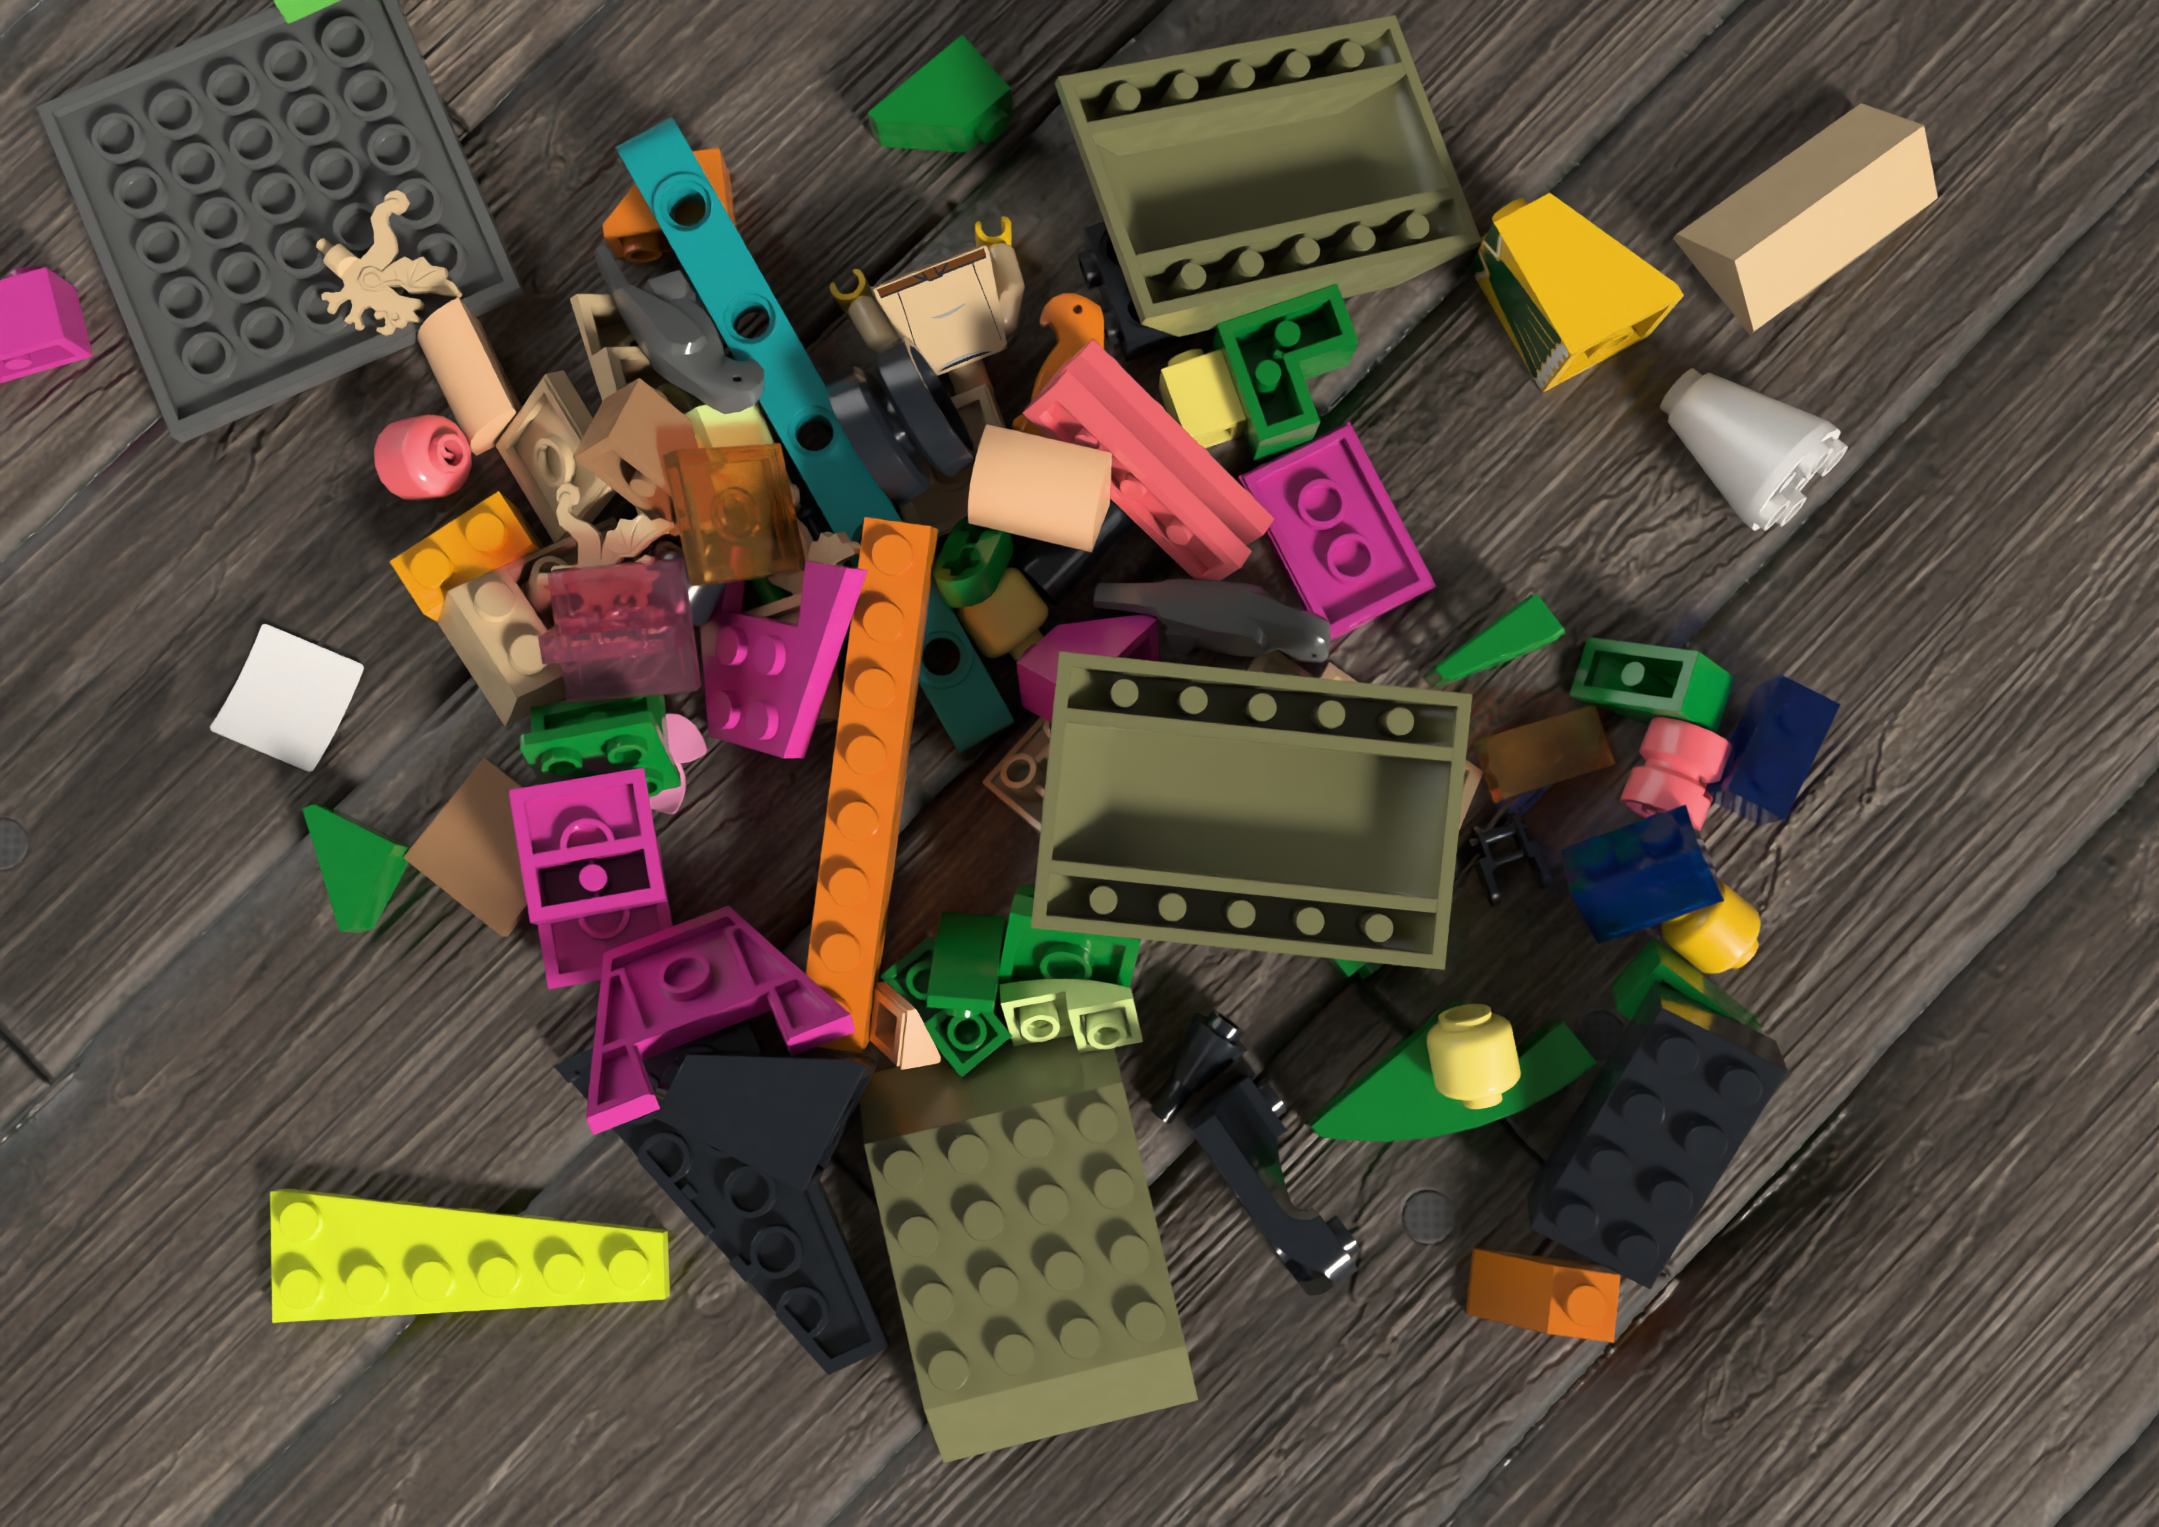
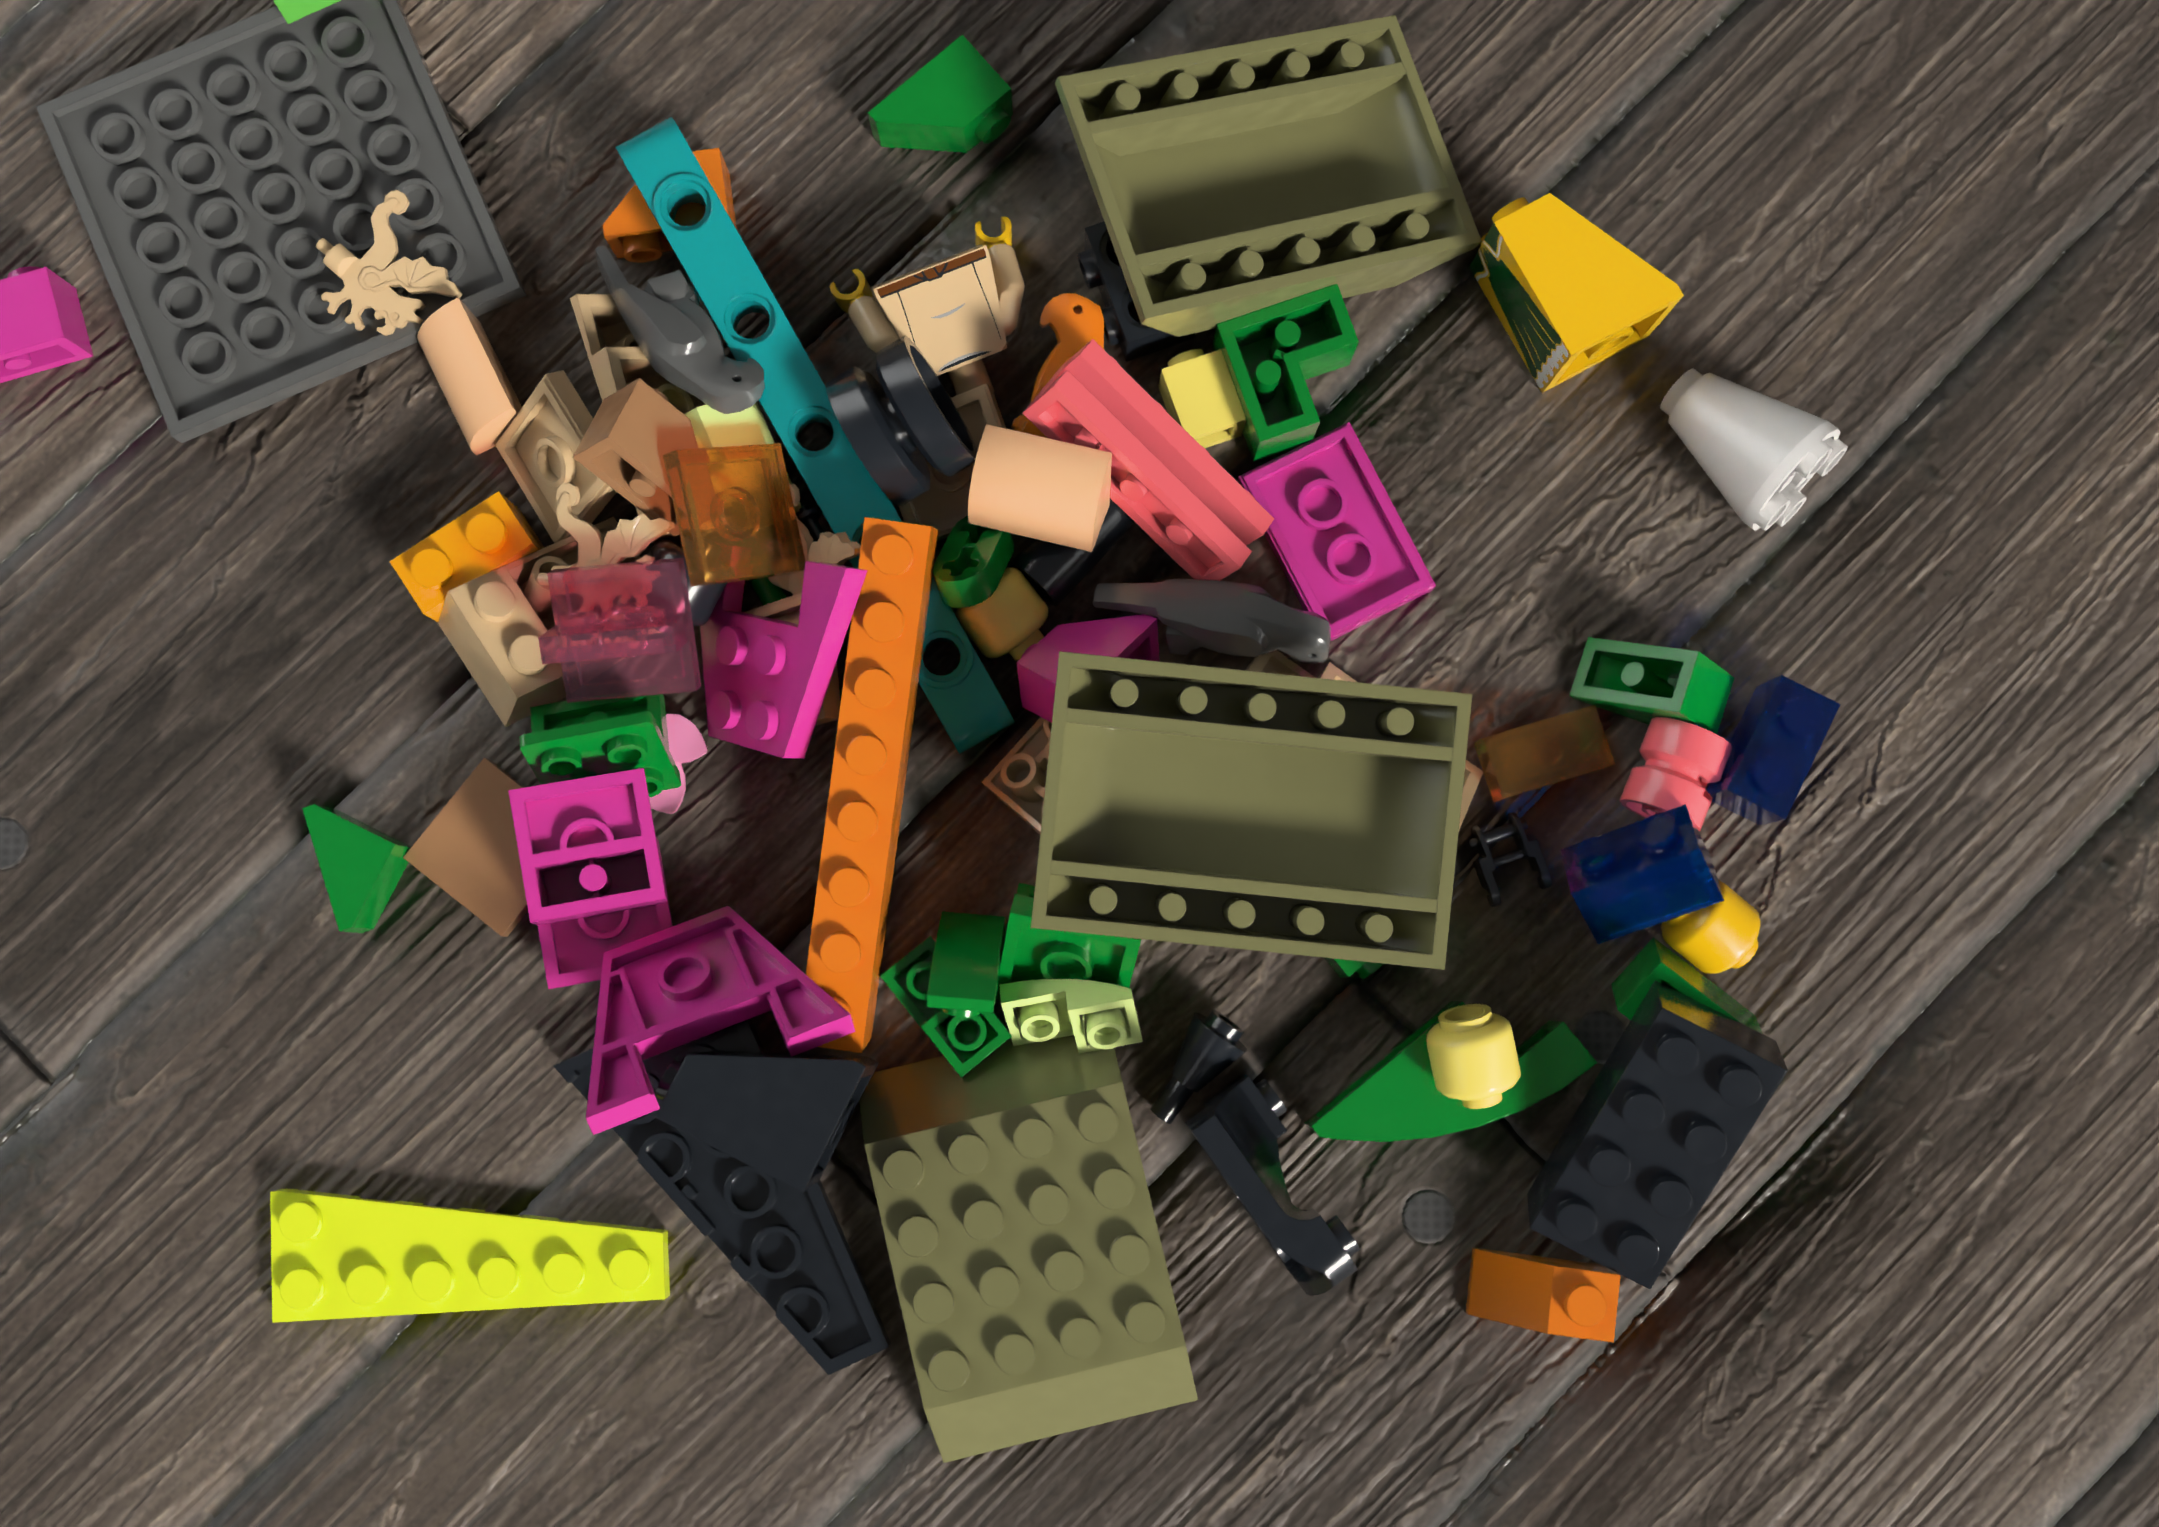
(288, 698): white sticker -> none
(422, 457): coral head -> none
(900, 1030): light nougat slope -> none
(1514, 634): green slope -> none
(1812, 213): tan slope -> none

